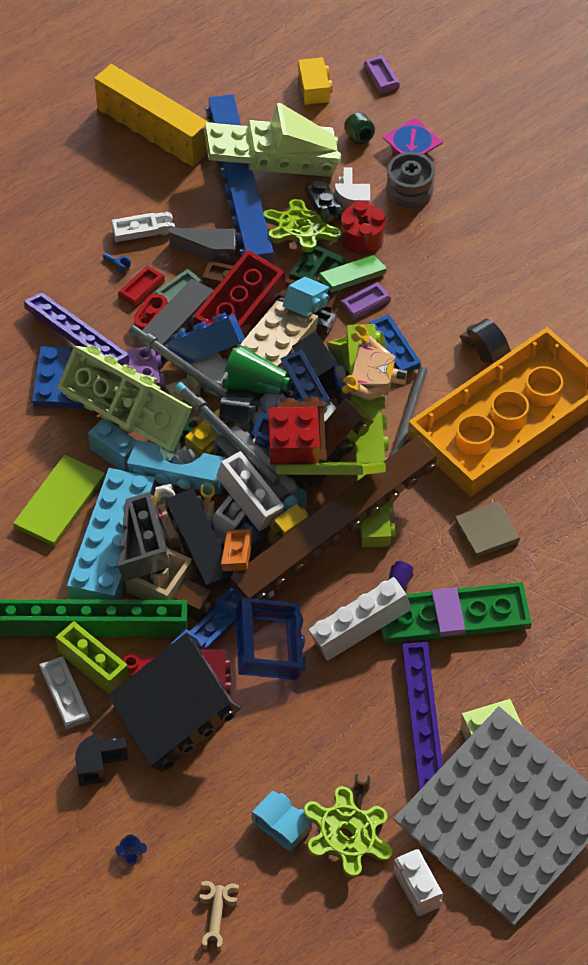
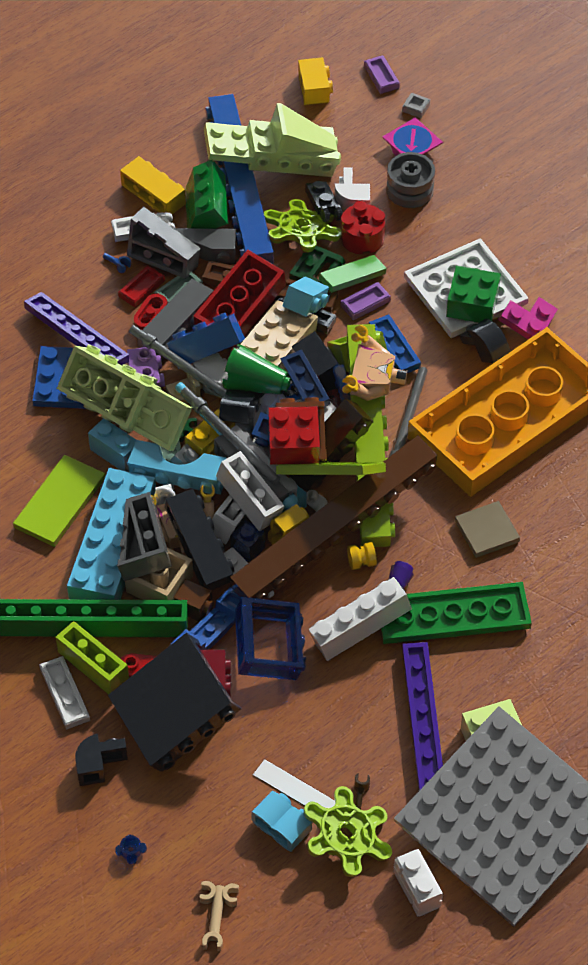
(151, 114): yellow brick -> none
(152, 186): none -> yellow brick
(161, 245): none -> dark grey wedge
(206, 197): none -> green slope
(237, 550): orange plate -> none
(291, 785): none -> white sticker
(315, 500): none -> white arm
(359, 128): dark green head -> none
(365, 555): none -> yellow wheel
(416, 105): none -> light grey tile
(434, 279): none -> white plate
(448, 611): medium lavender tile -> none
(473, 294): none -> green brick
(528, 322): none -> dark pink plate

